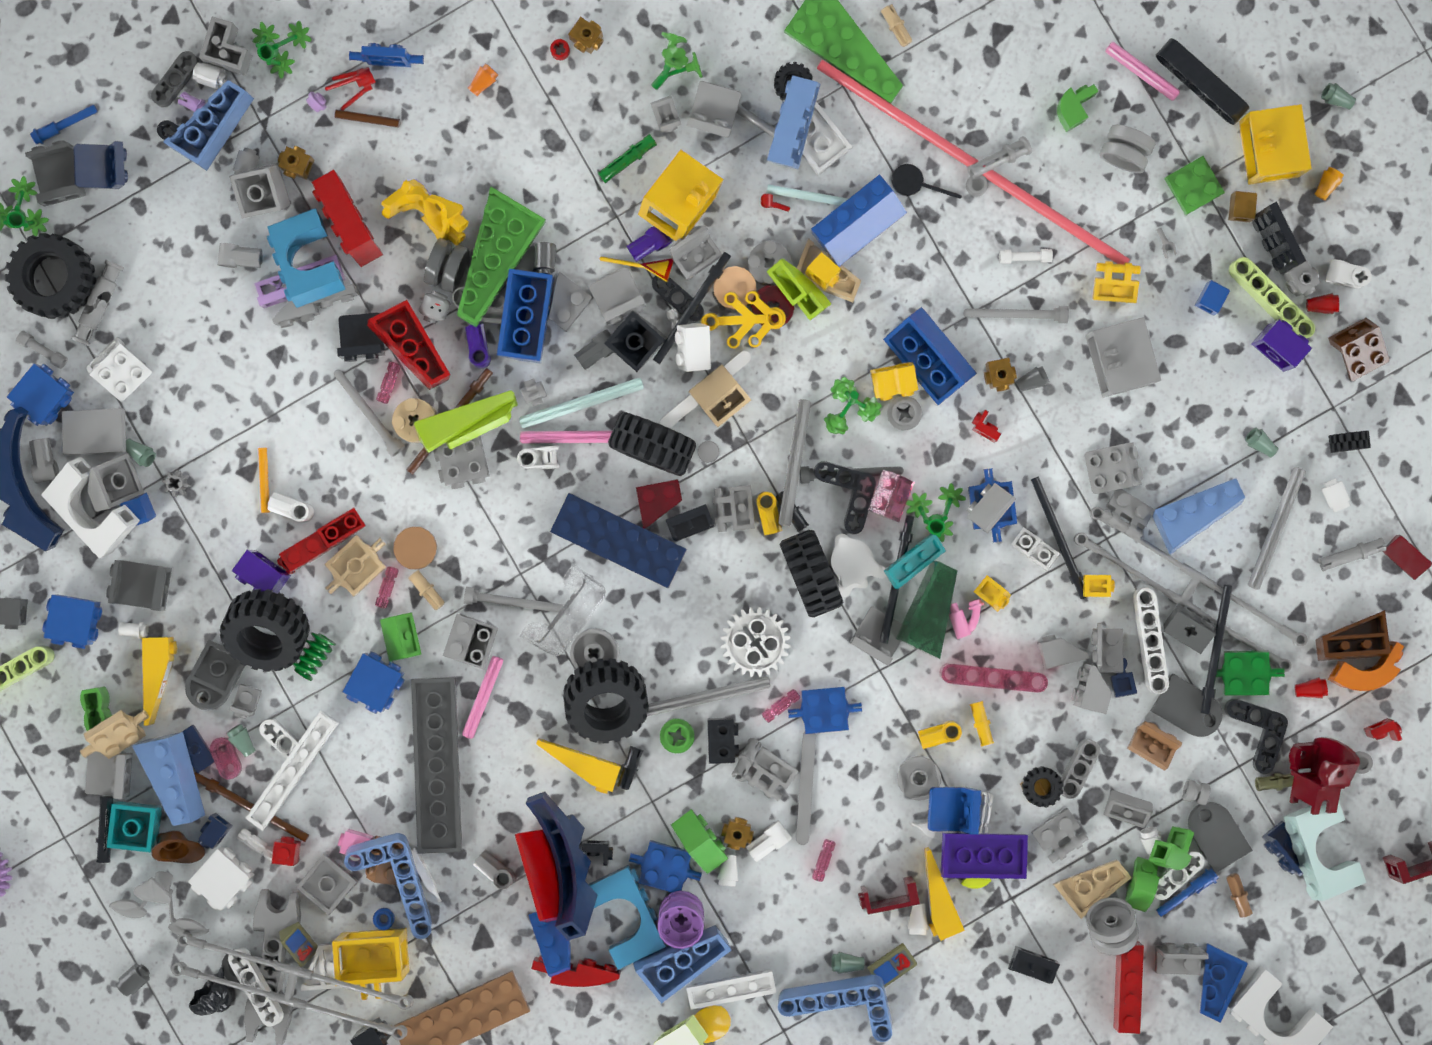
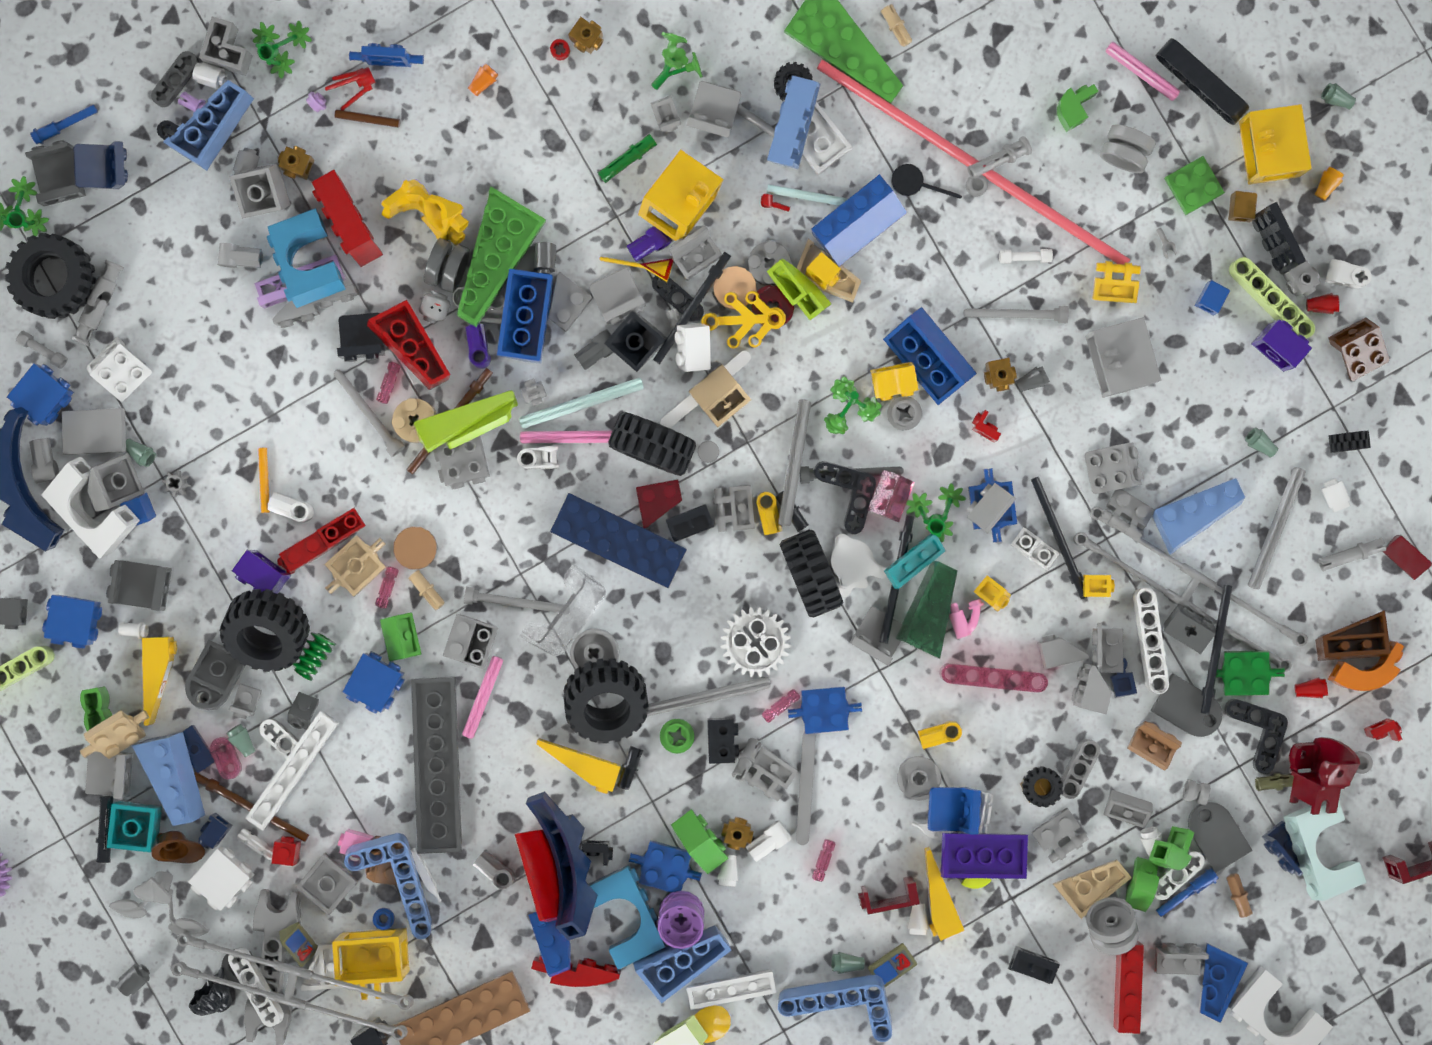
(302, 711): none -> dark grey bracket
(981, 723): yellow pin -> none

